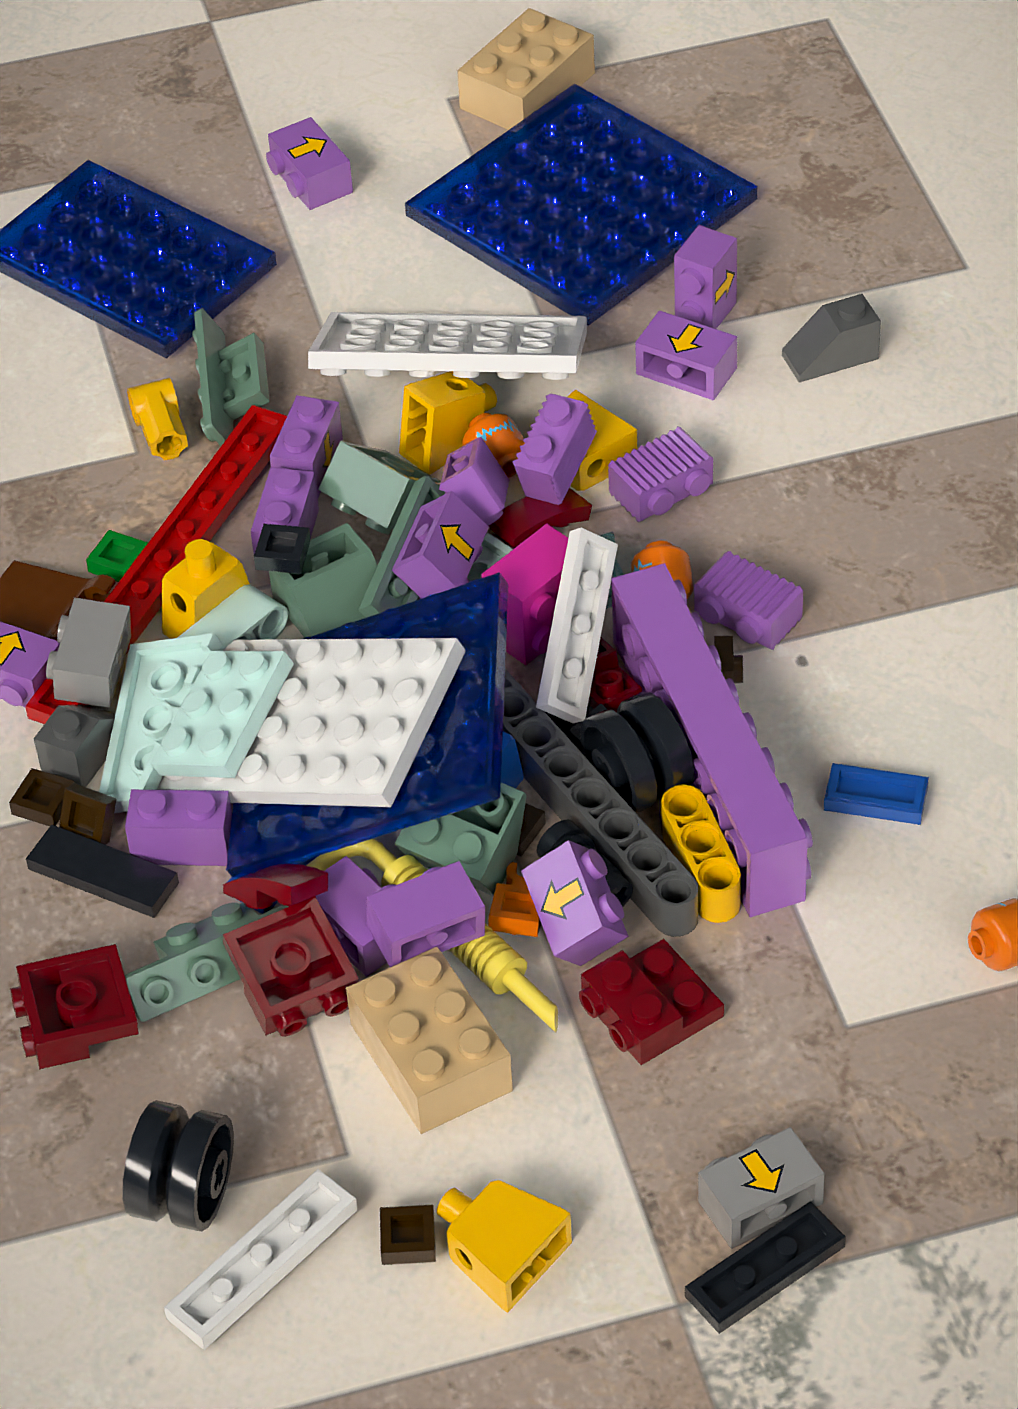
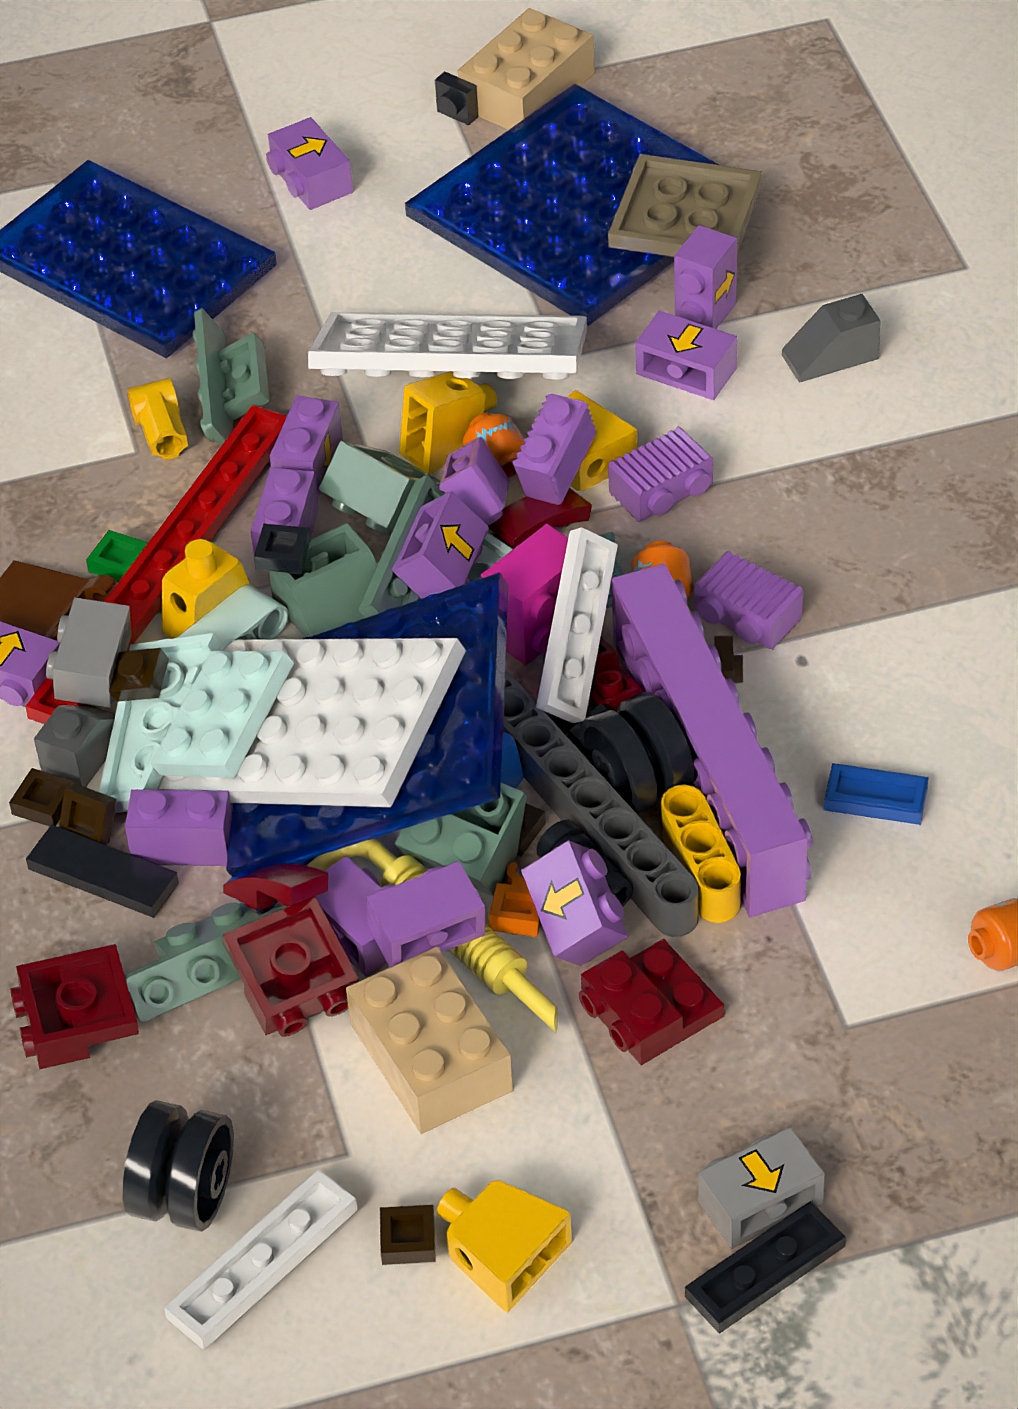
(139, 674): none -> dark brown plate
(456, 98): none -> black plate
(674, 196): none -> dark tan plate

